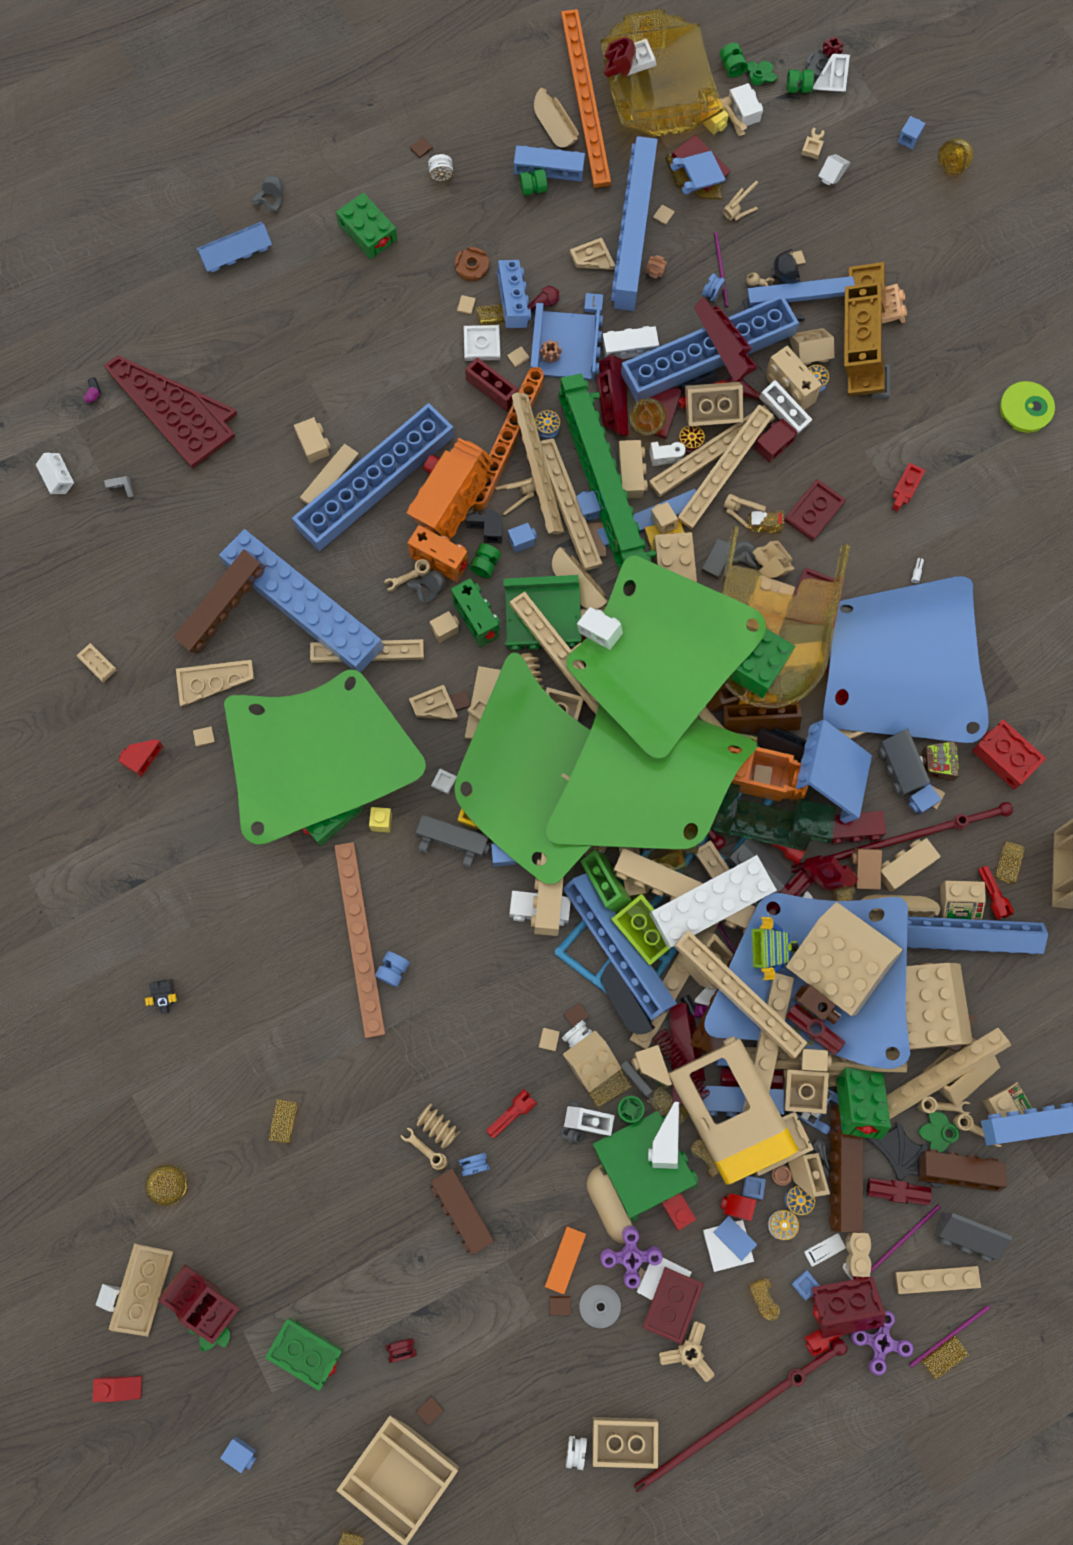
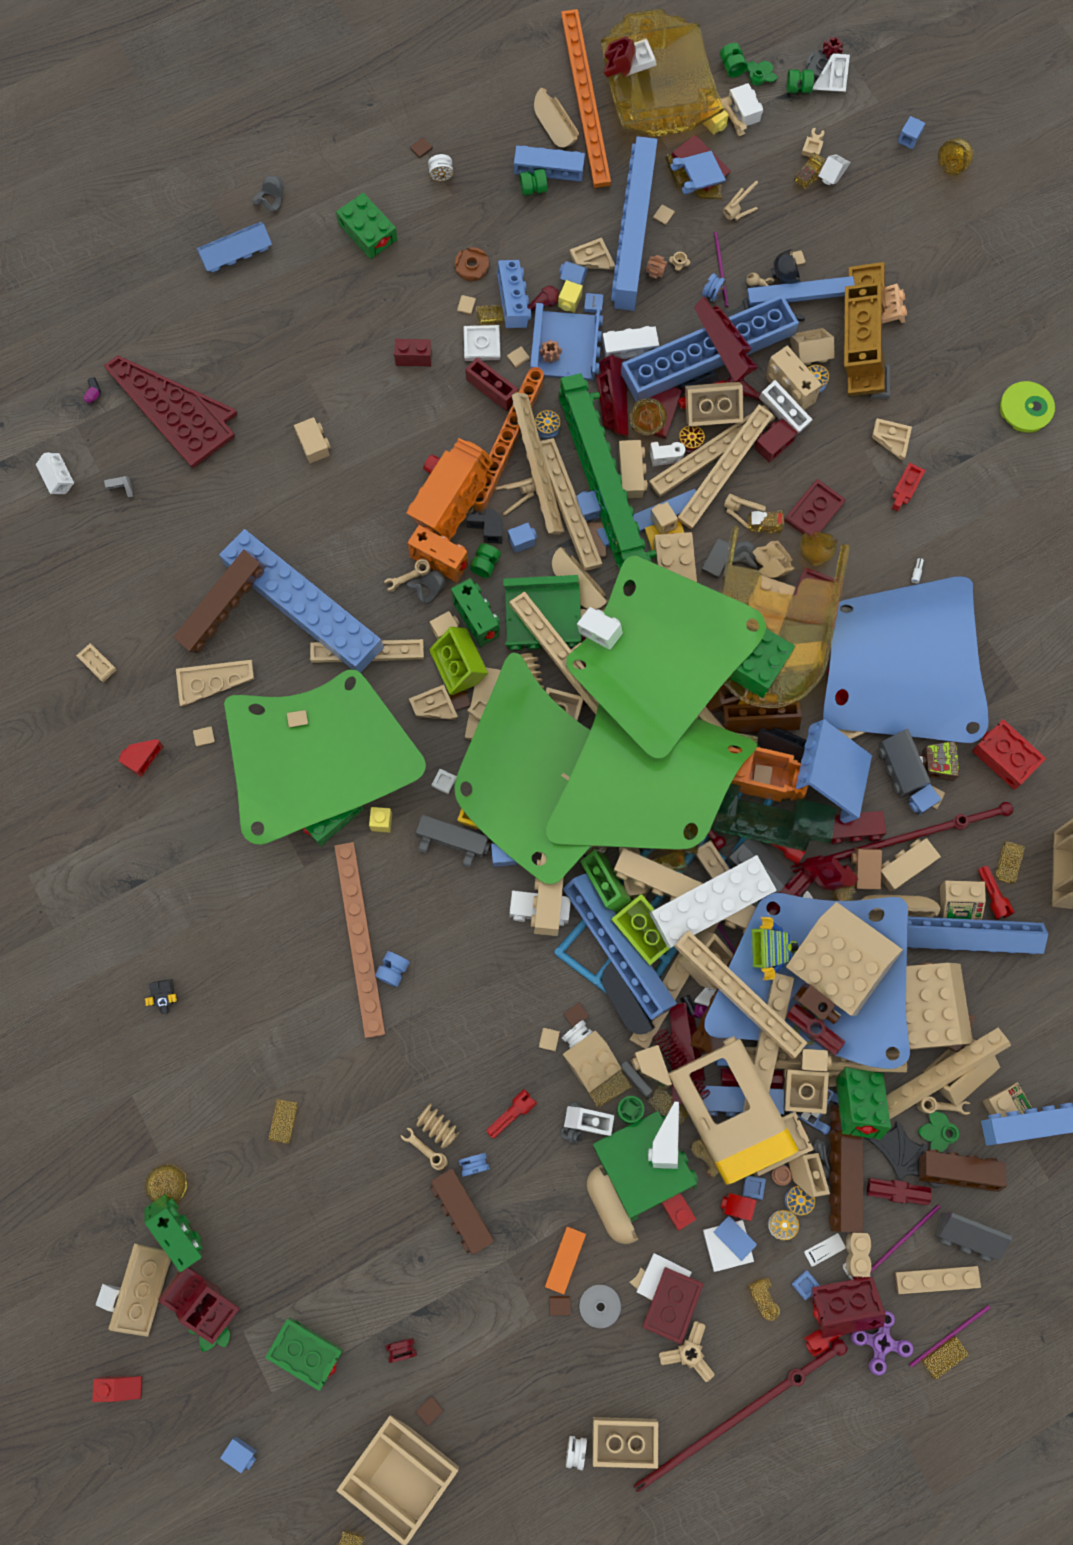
(173, 1232): none -> green piece
(297, 718): none -> tan piece
(332, 471): tan tile -> none
(373, 477): medium blue brick -> none
(413, 352): none -> dark red brick
(458, 660): none -> lime slope
(570, 296): none -> light yellow brick
(573, 272): none -> medium blue brick
(638, 1257): medium lavender gear -> none
(679, 256): none -> tan plate
(810, 171): none -> clear yellow leg
(818, 547): none -> clear yellow cylinder
(892, 436): none -> tan wing
(968, 1124): tan brick -> none

